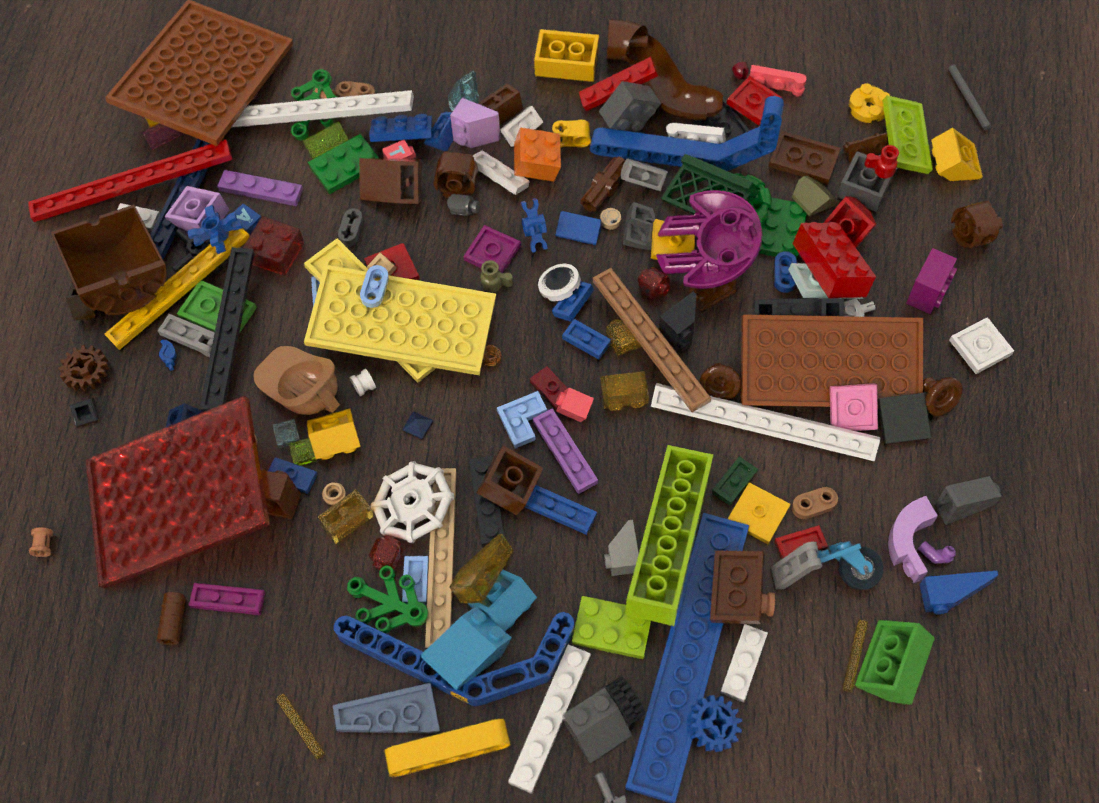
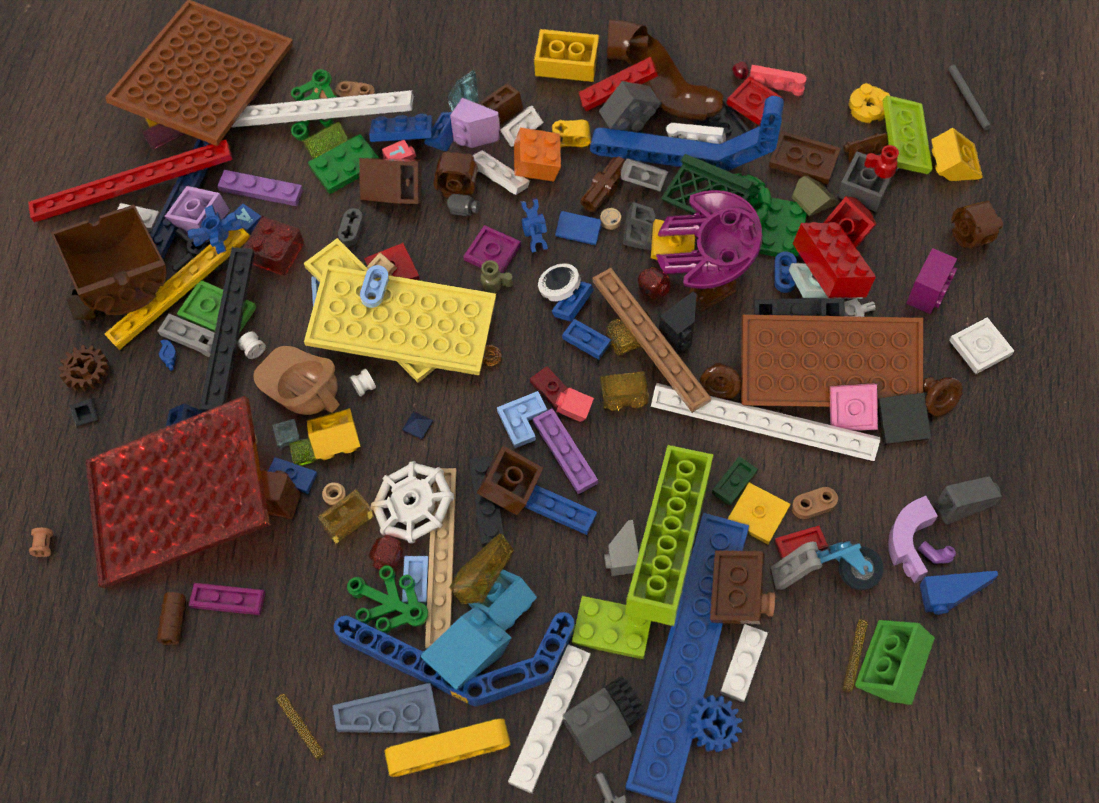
(251, 345): none -> white wheel

